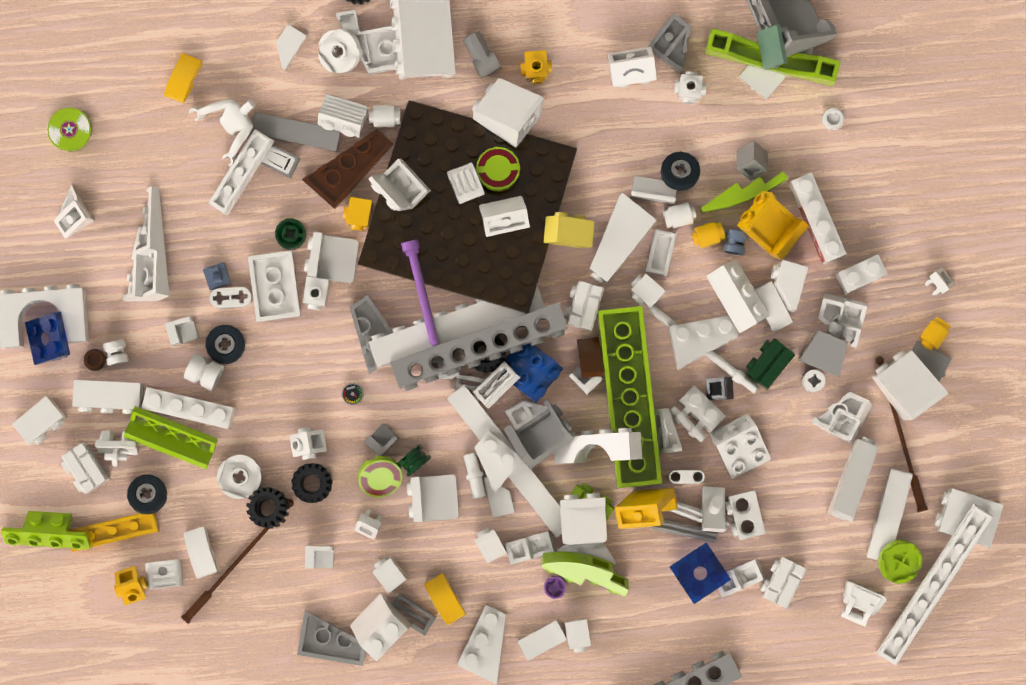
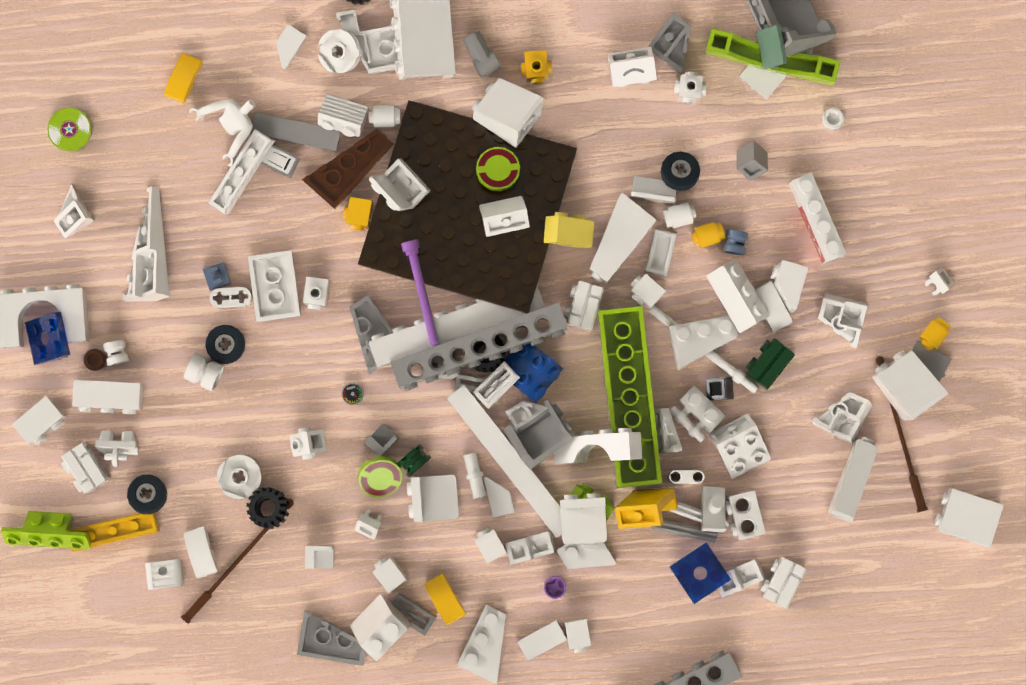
(130, 585): yellow brick -> none
(169, 439): lime fence -> none
(181, 331): white panel -> none
(188, 408): white brick -> none
(290, 234): dark green wheel -> none
(325, 480): black tyre -> none
(332, 258): white bracket -> none
(465, 183): white piece -> none
(496, 459): white wing -> none
(578, 566): lime slope -> none
(584, 384): white panel -> none
(590, 357): reddish brown tile -> none
(736, 196): lime slope -> none
(772, 225): yellow panel -> none
(809, 381): white wheel -> none
(826, 350): light grey torso -> none
(861, 274): white brick -> none
(862, 599): white piece -> none
(890, 511): white slope -> none
(900, 561): lime tile -> none
(934, 584): white tile -> none

